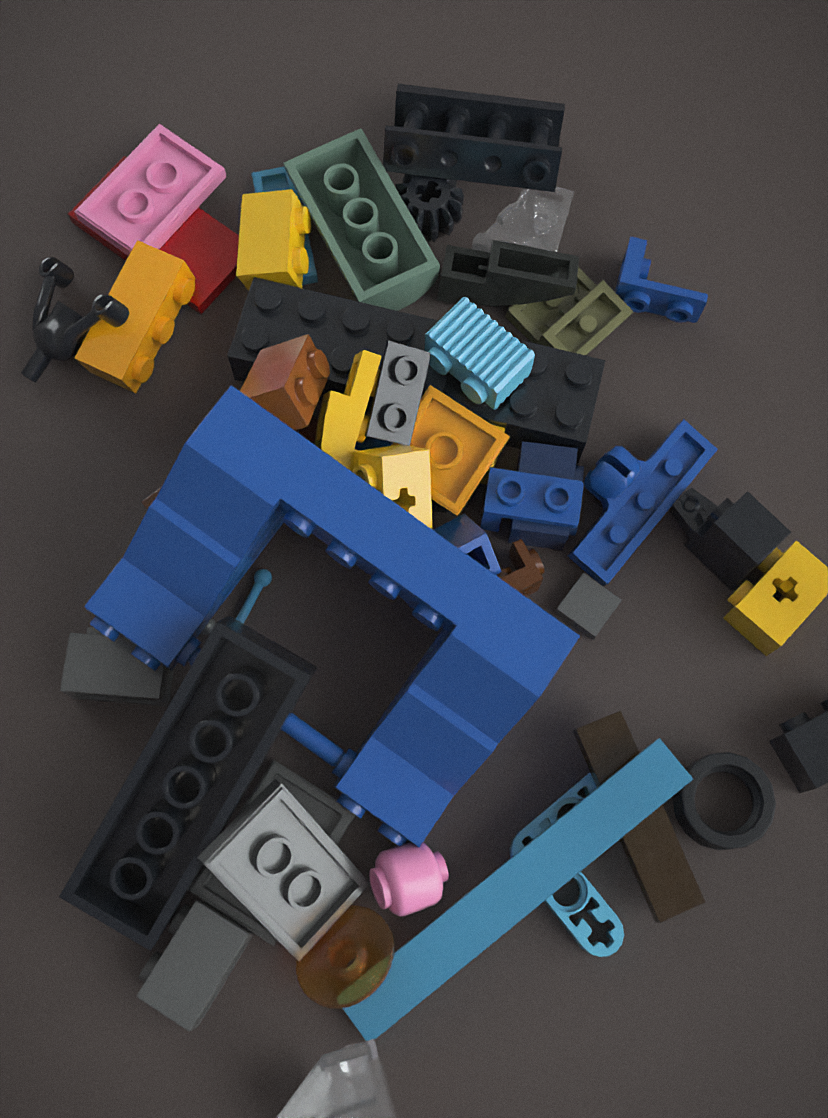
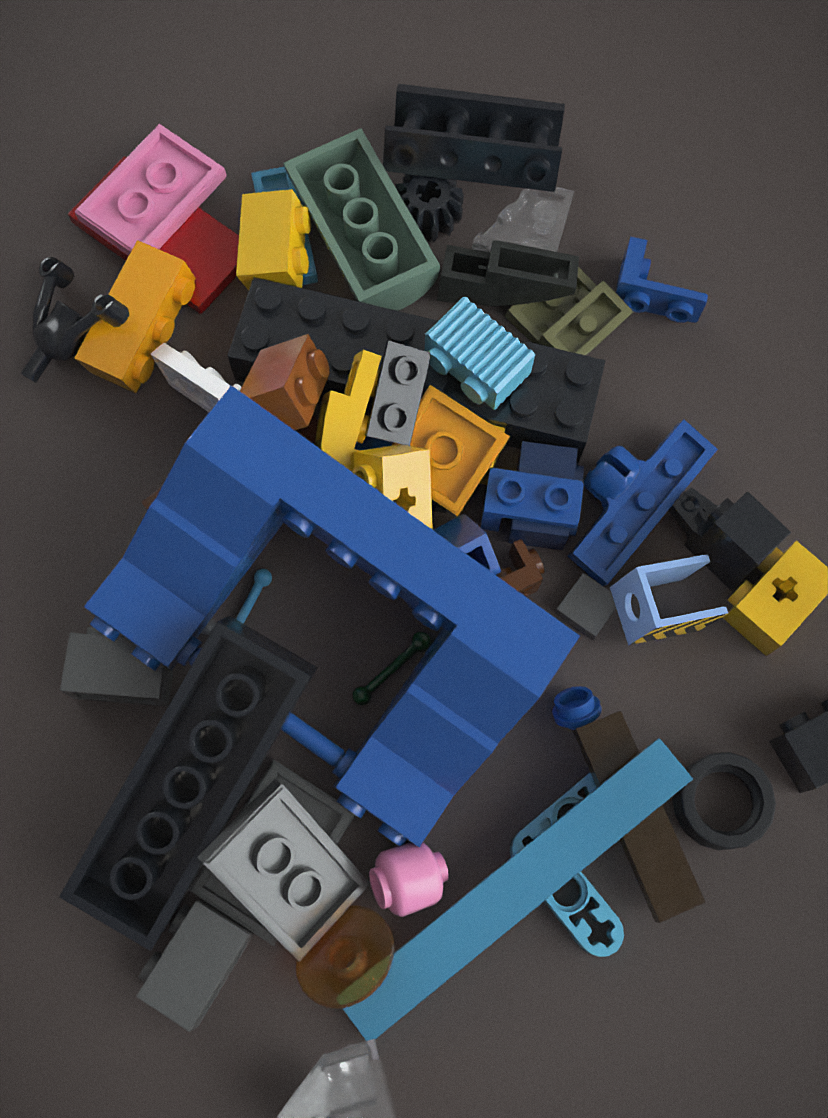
(189, 378): none -> white plate
(419, 643): none -> dark green hinge
(576, 707): none -> blue plate
(649, 625): none -> light blue piece

